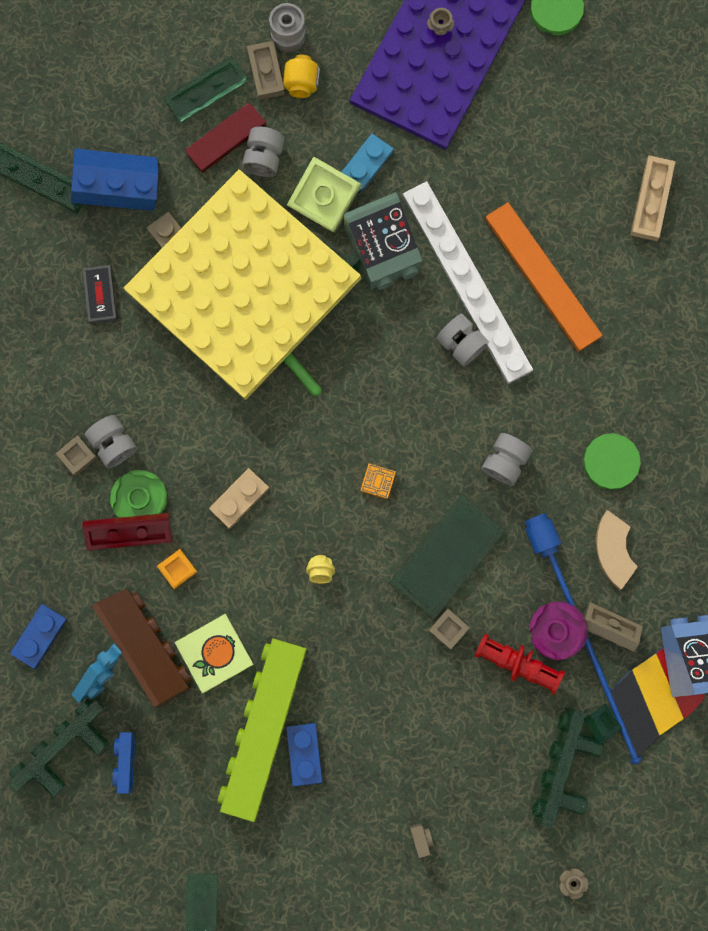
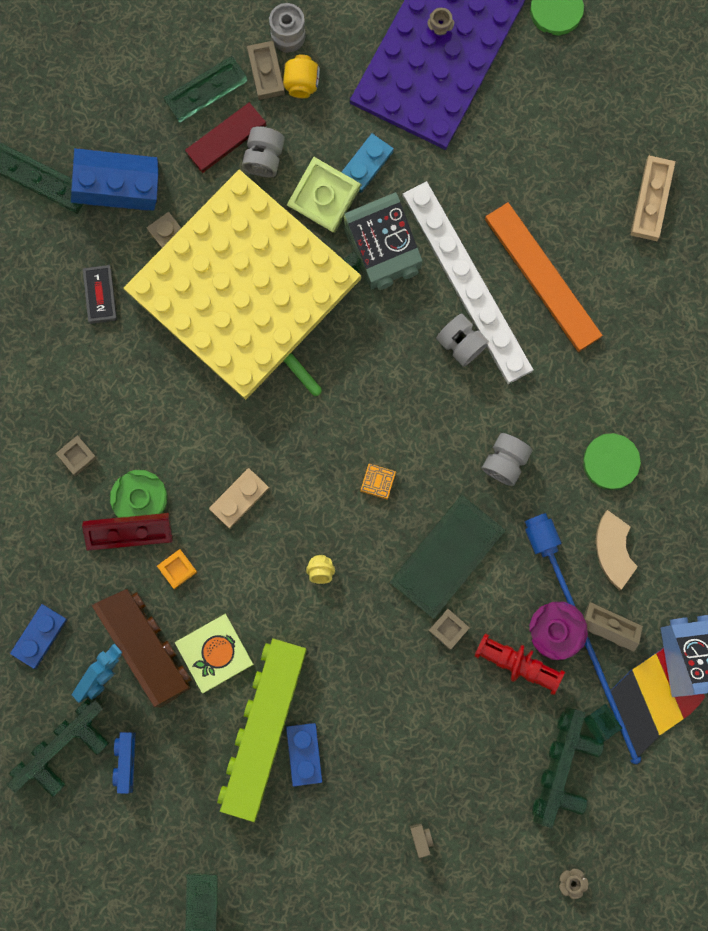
(110, 431): light grey wheel -> none

